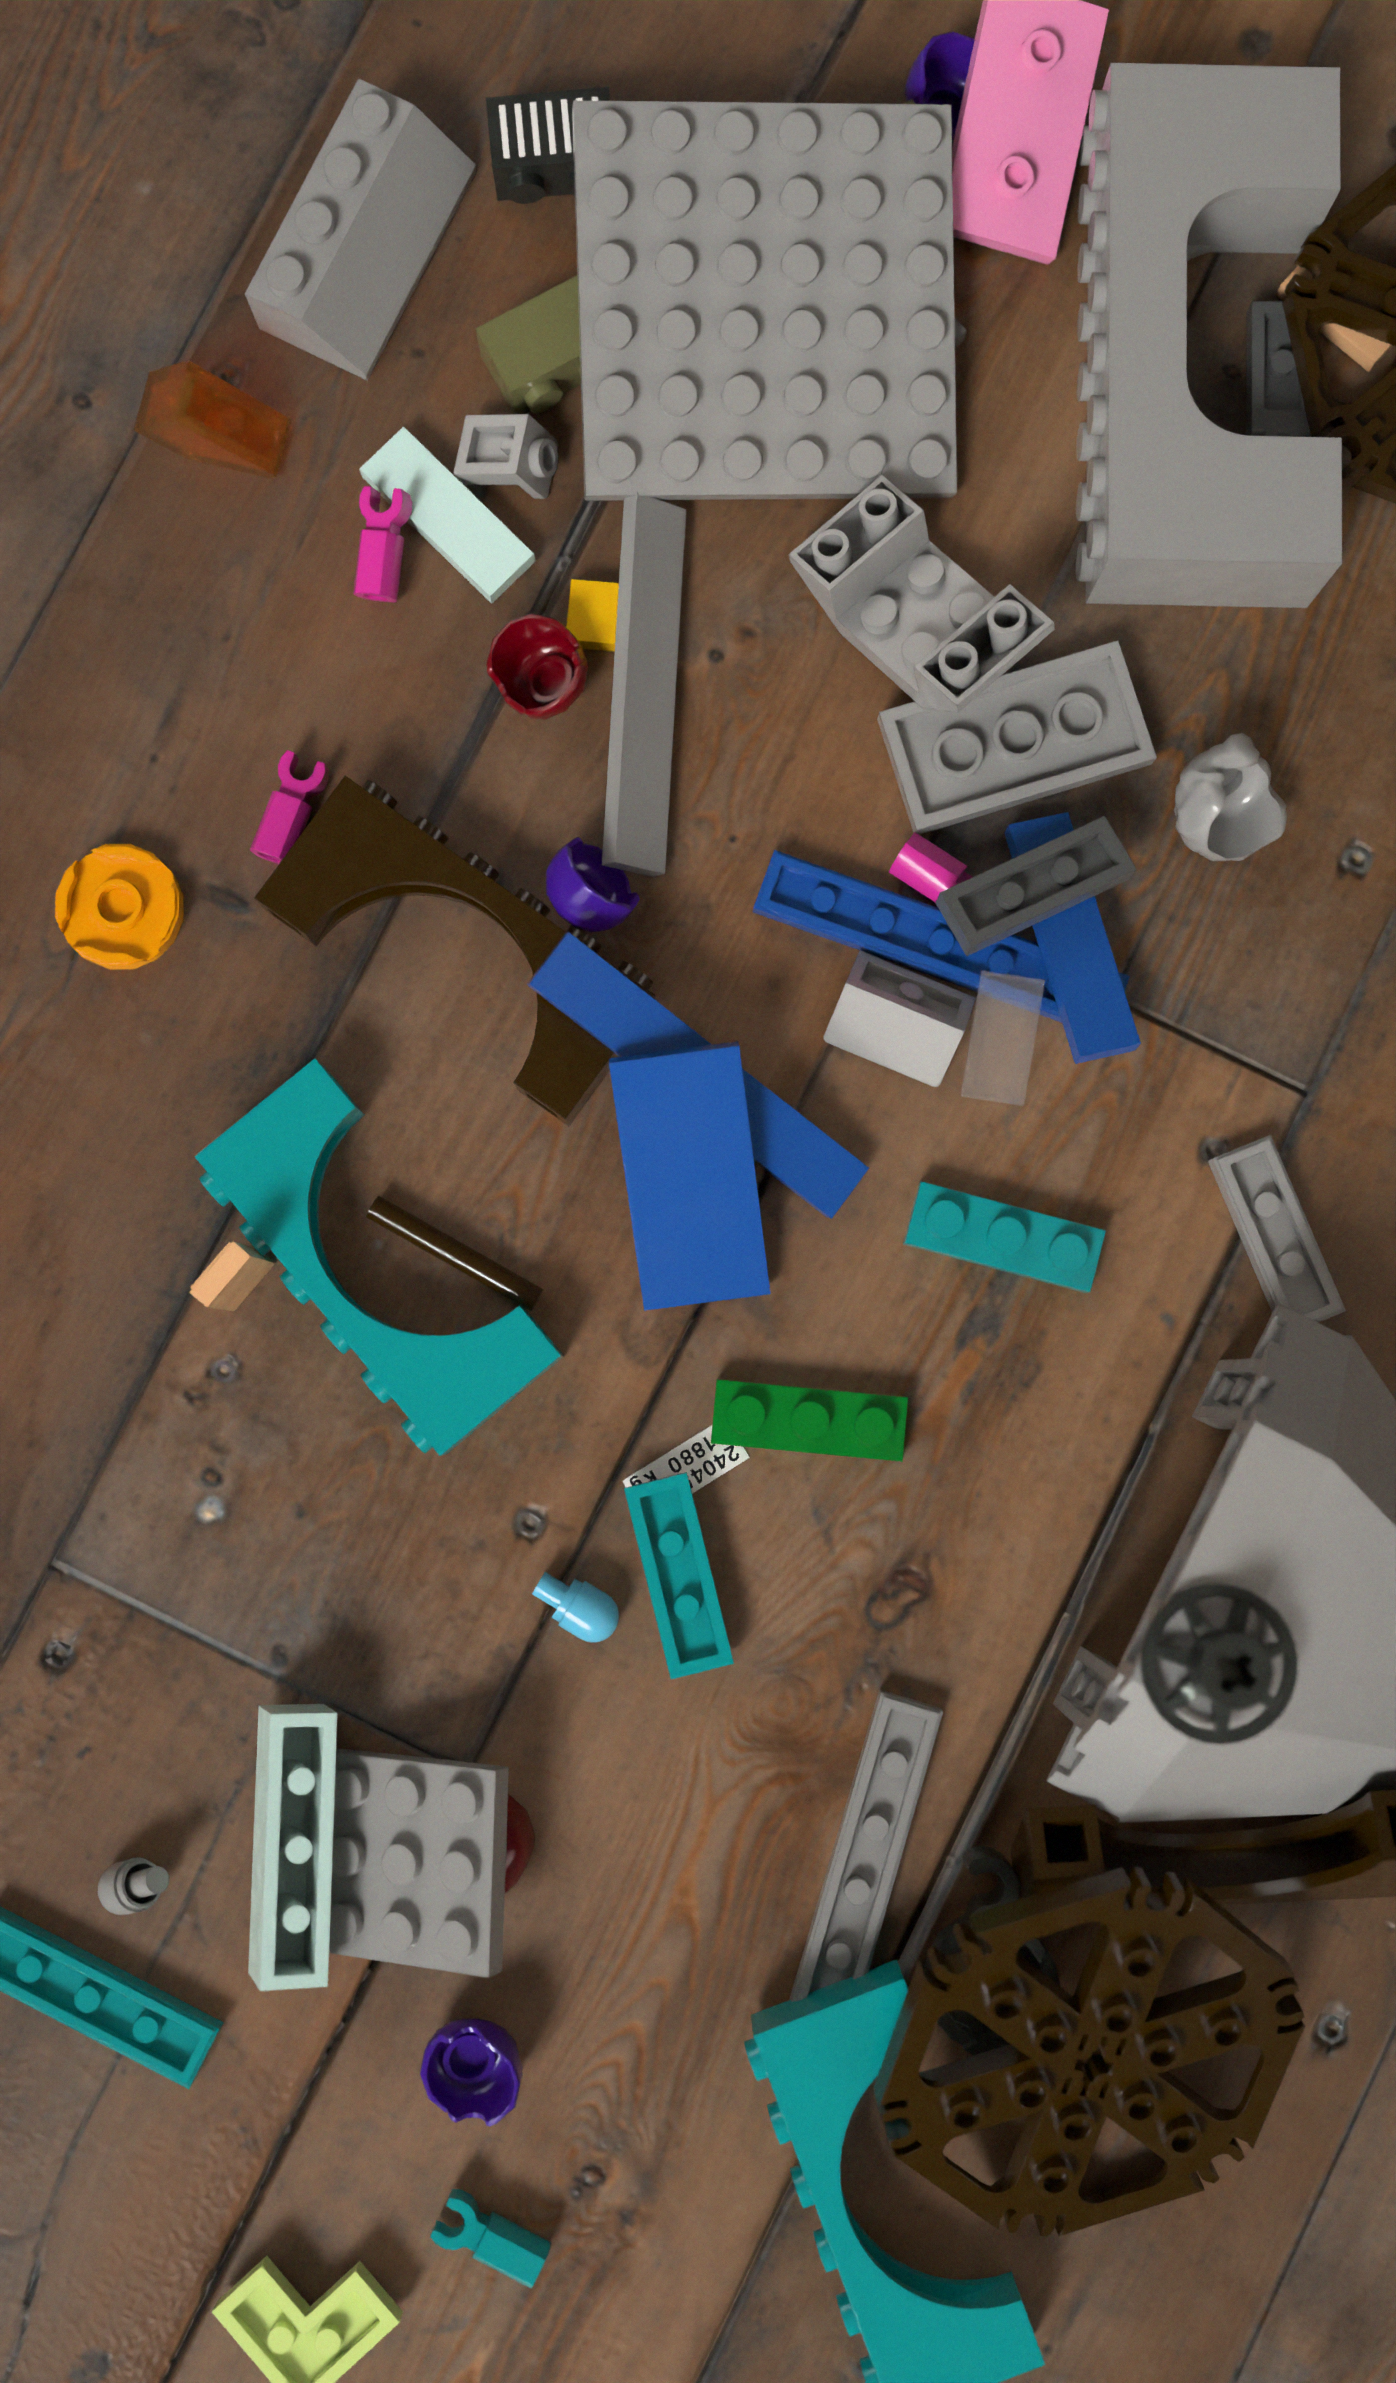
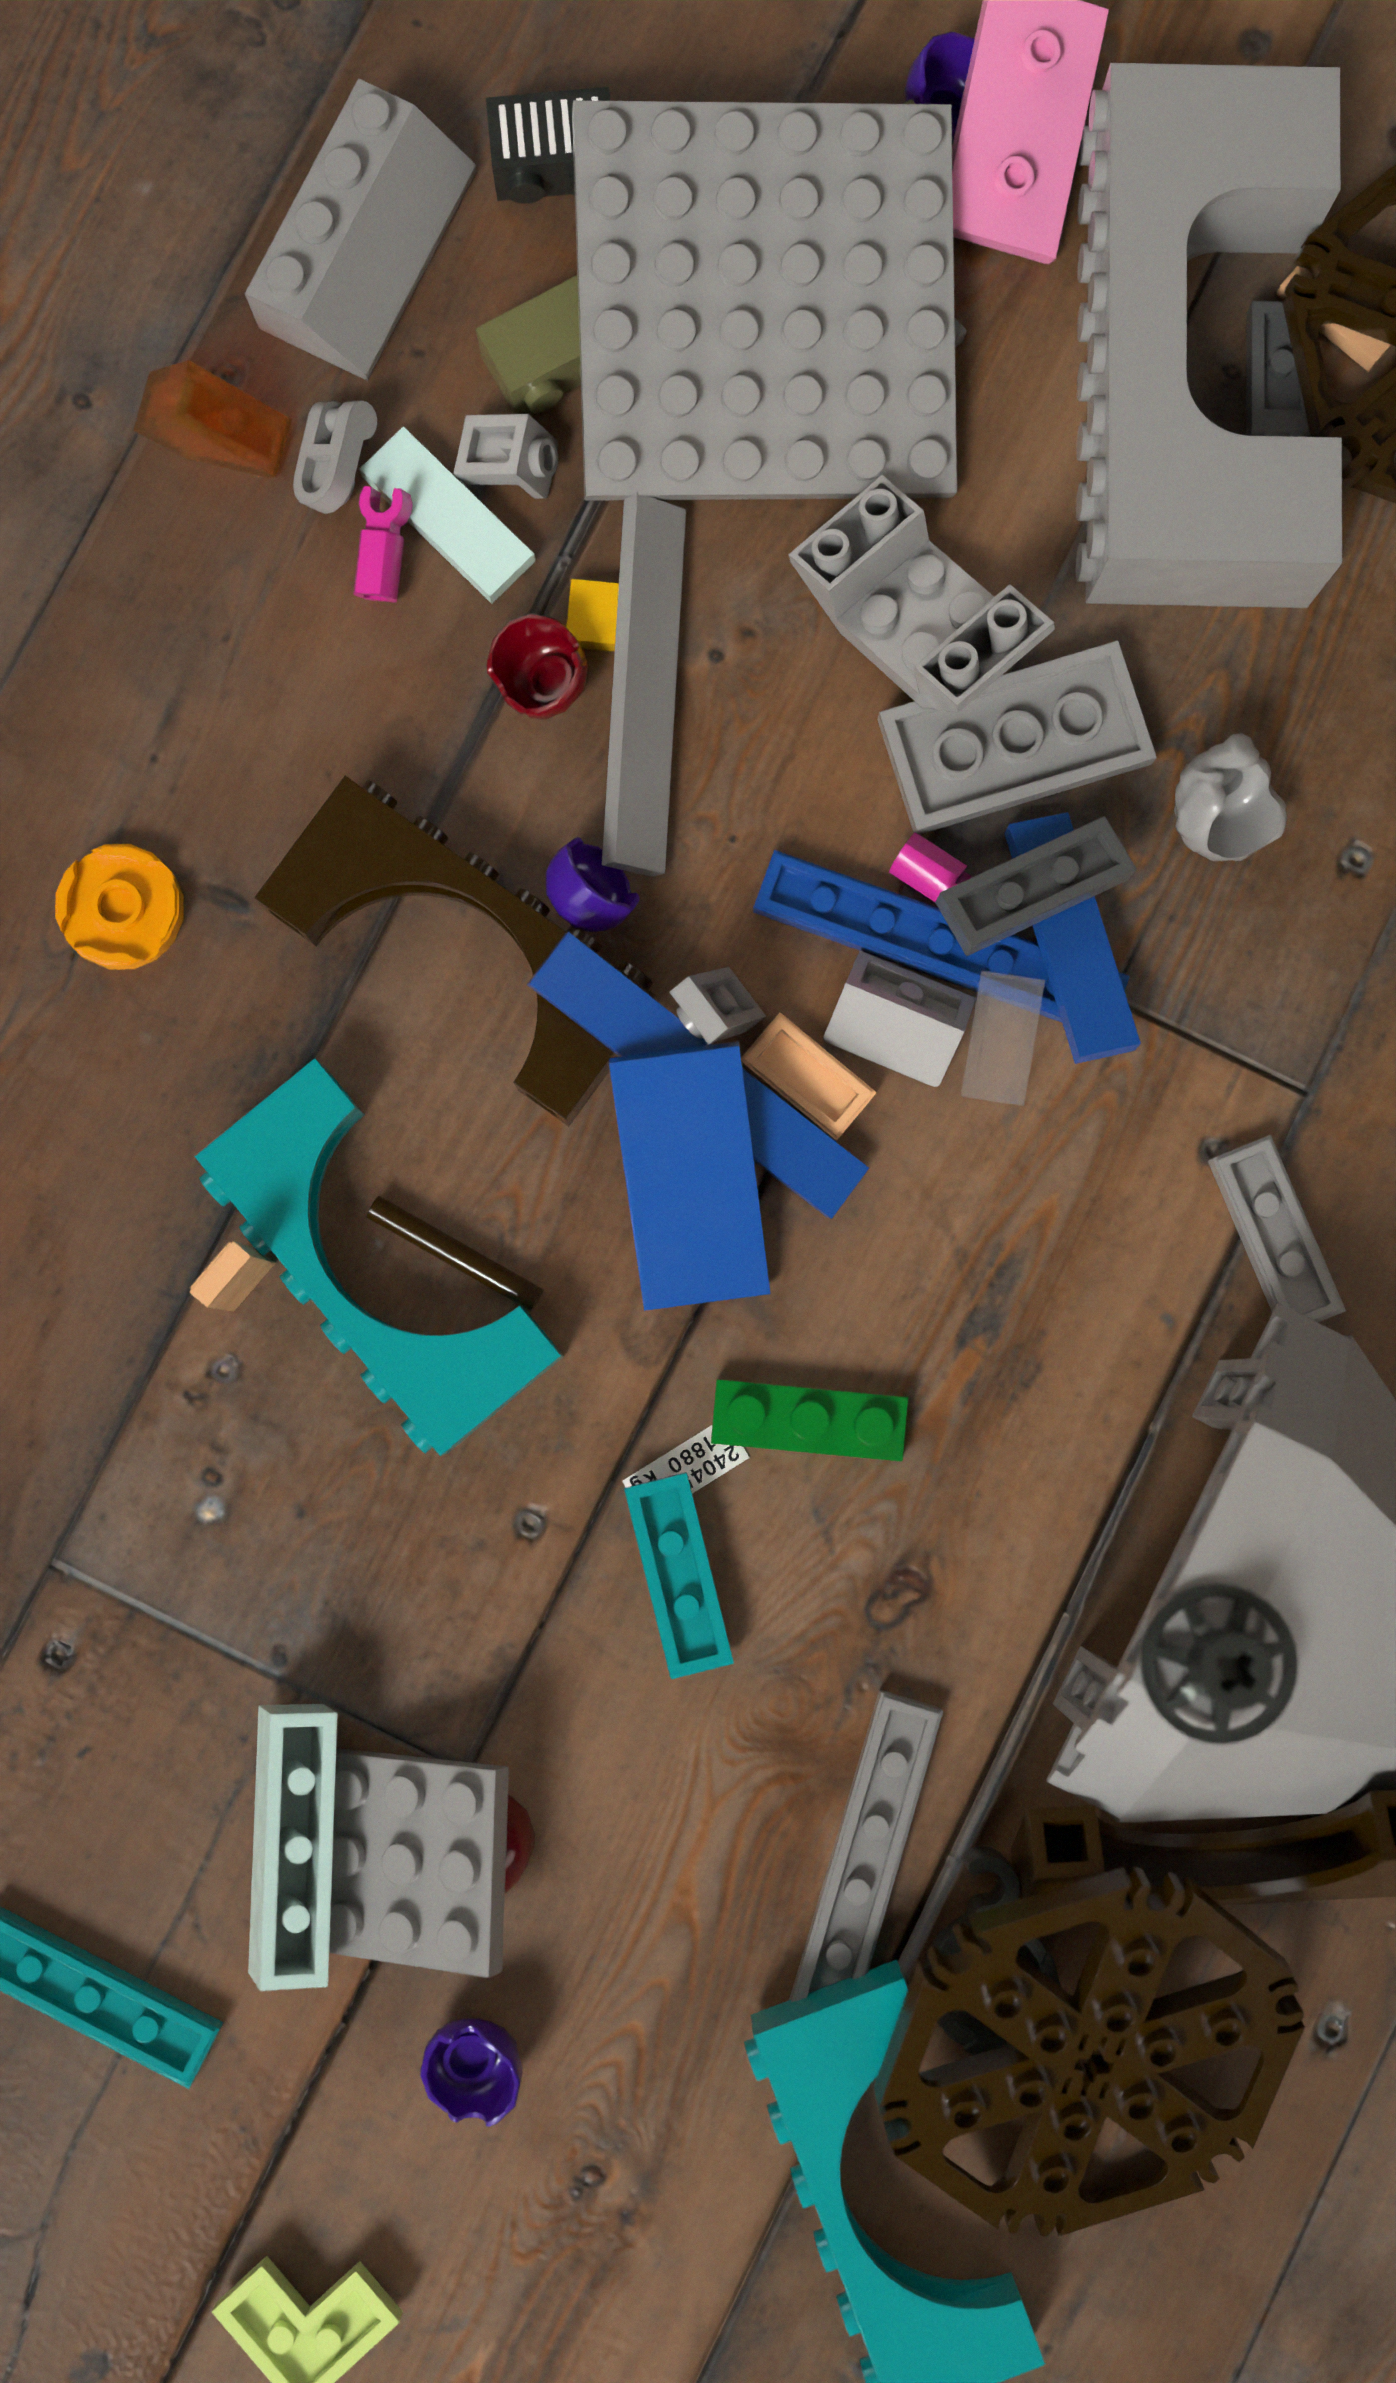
(131, 1886): light grey cylinder -> none
(287, 809): dark pink bar -> none
(332, 453): none -> light grey plate
(493, 2240): teal bar -> none
(579, 1608): medium azure cylinder -> none
(716, 1005): none -> light grey plate
(807, 1077): none -> light nougat tile
(1004, 1237): teal plate -> none

